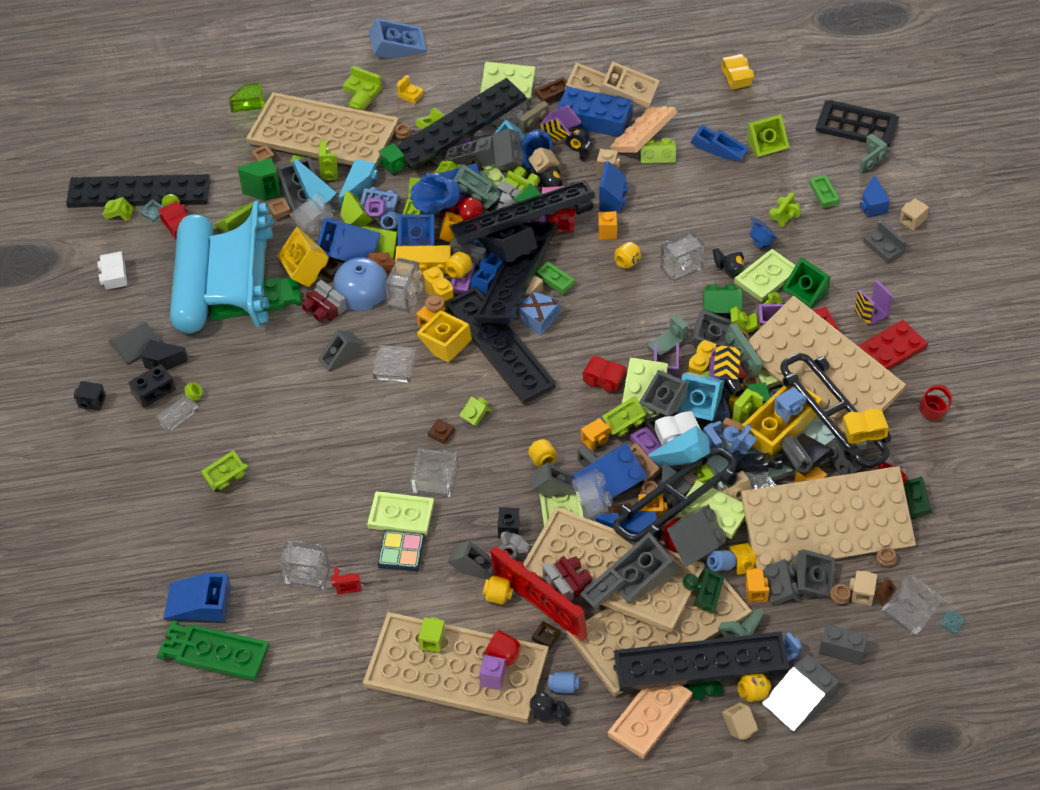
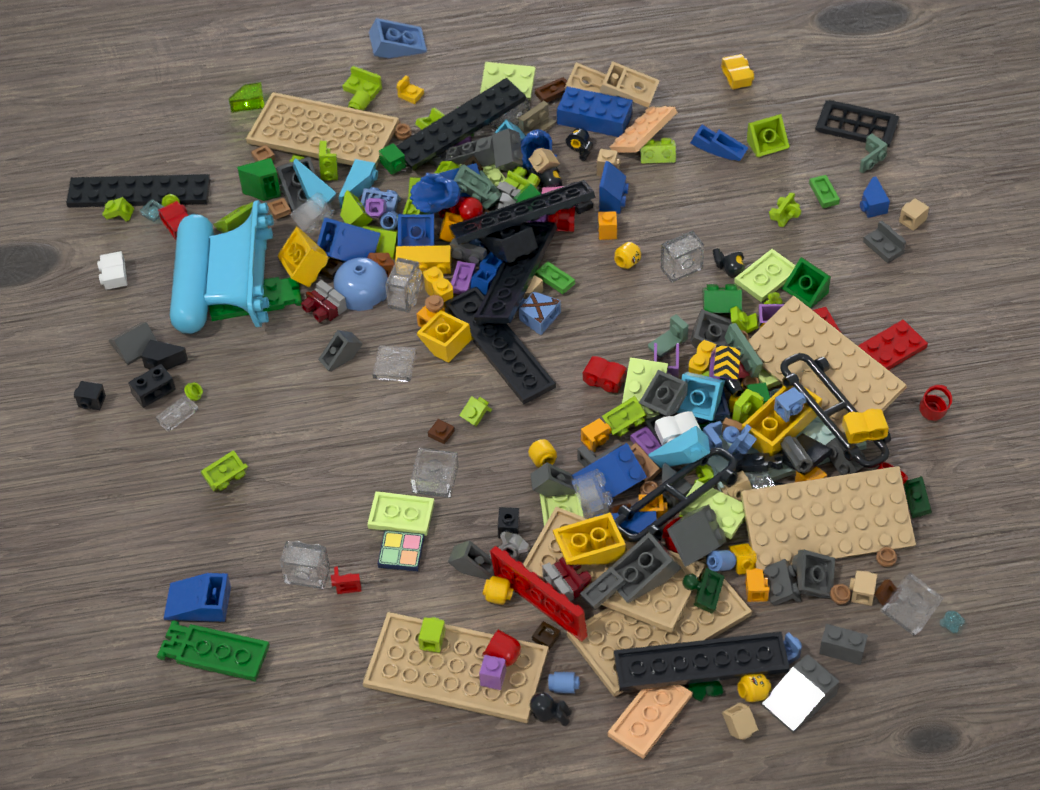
(458, 265): yellow head -> none
(559, 122): piece -> none
(590, 541): none -> yellow slope
(747, 626): sand green bracket -> none
(761, 234): blue piece -> none
(880, 302): medium lavender piece -> none

